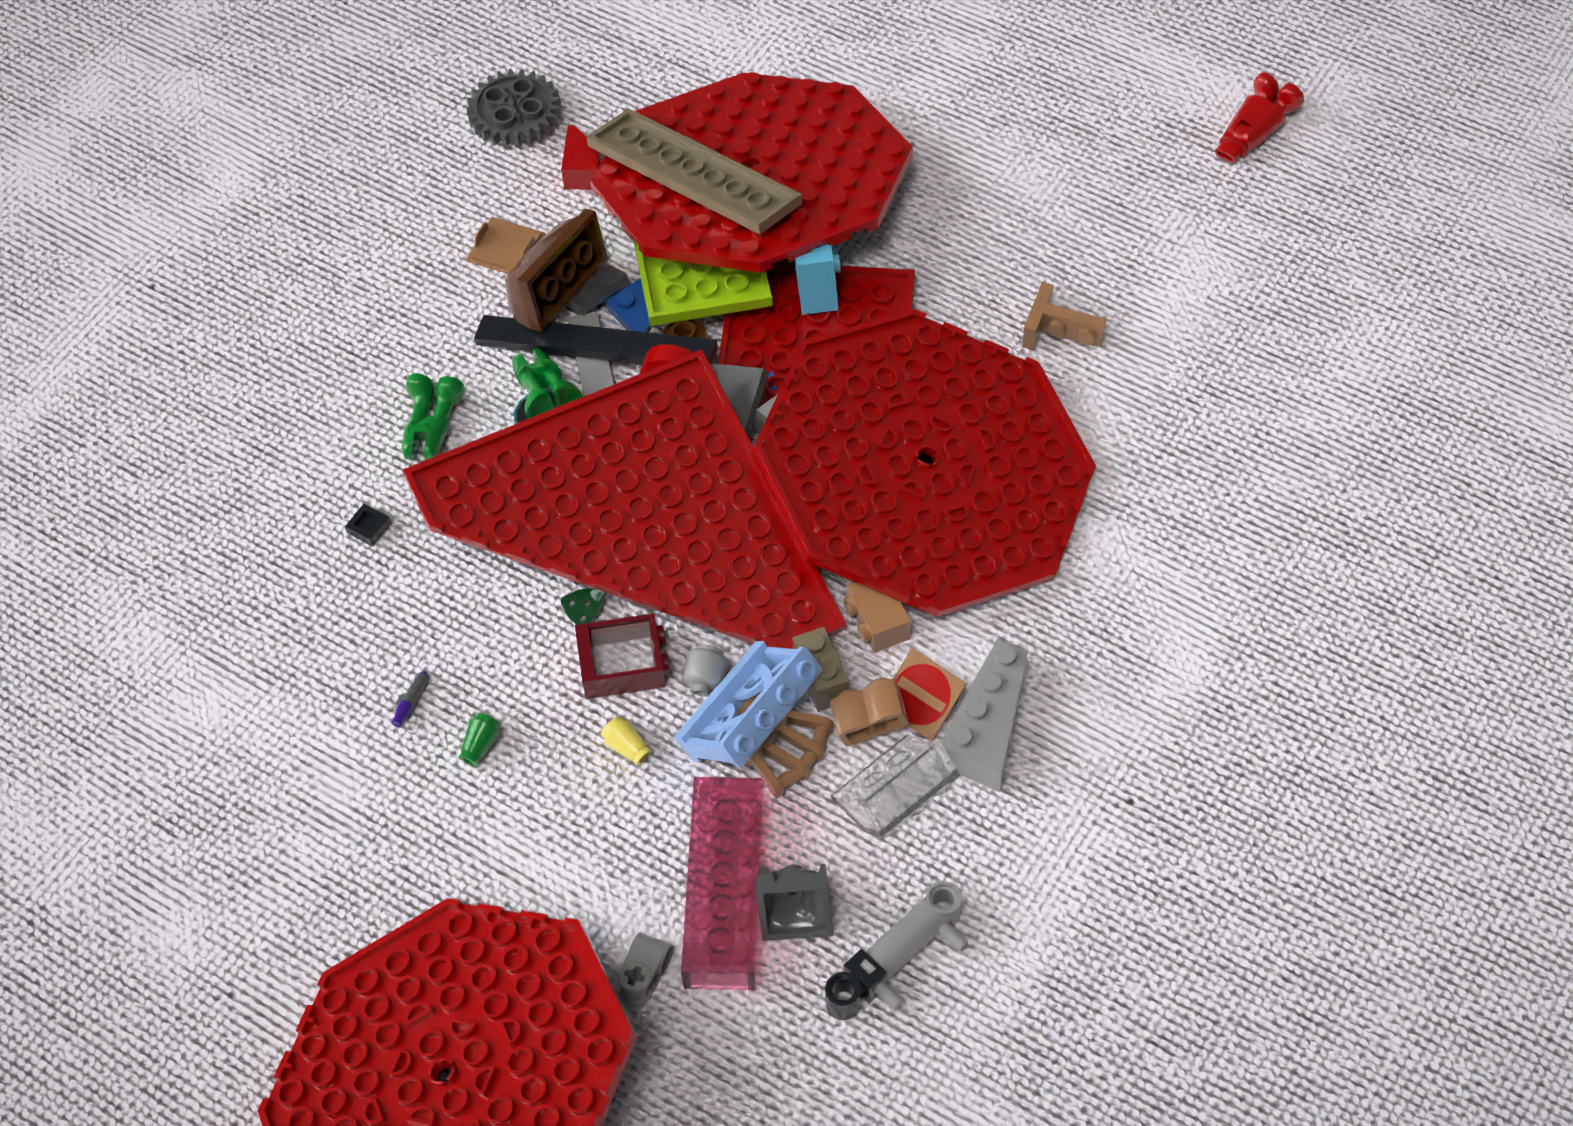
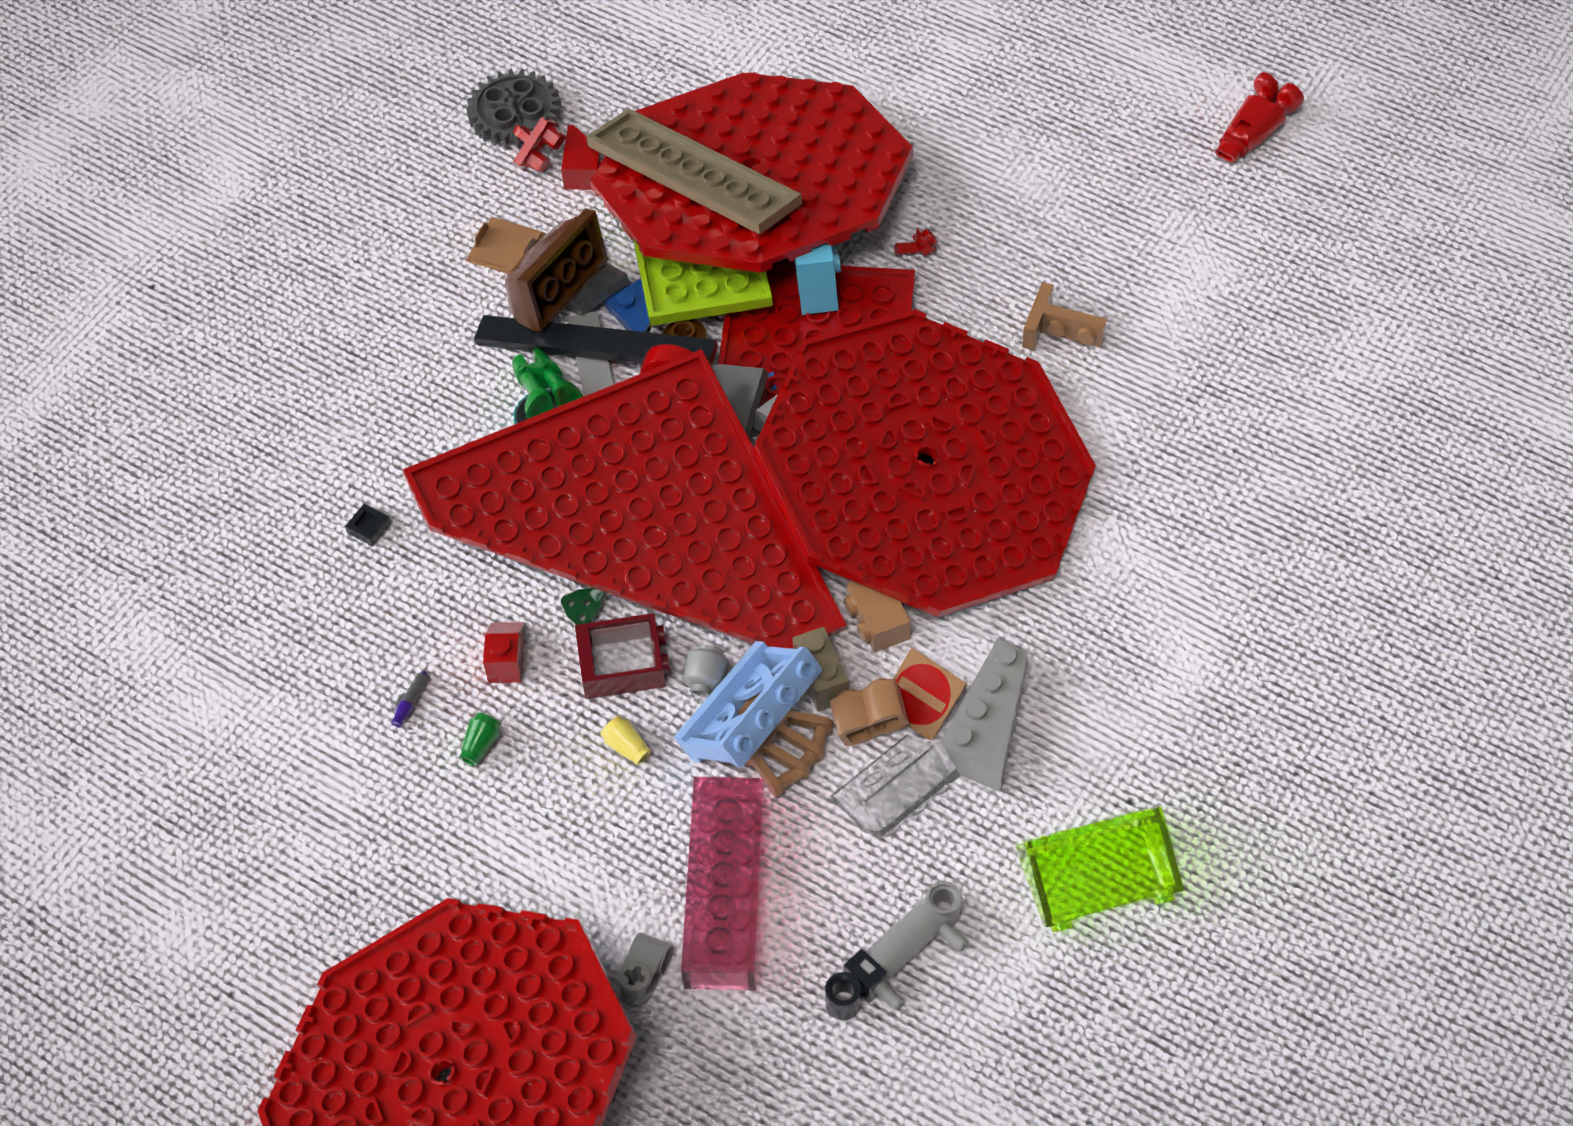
(424, 427): green piece -> none
(504, 652): none -> red slope
(543, 133): none -> red hips
(793, 903): dark grey brick -> none
(923, 242): none -> red plate
(1100, 867): none -> clear neon green windscreen

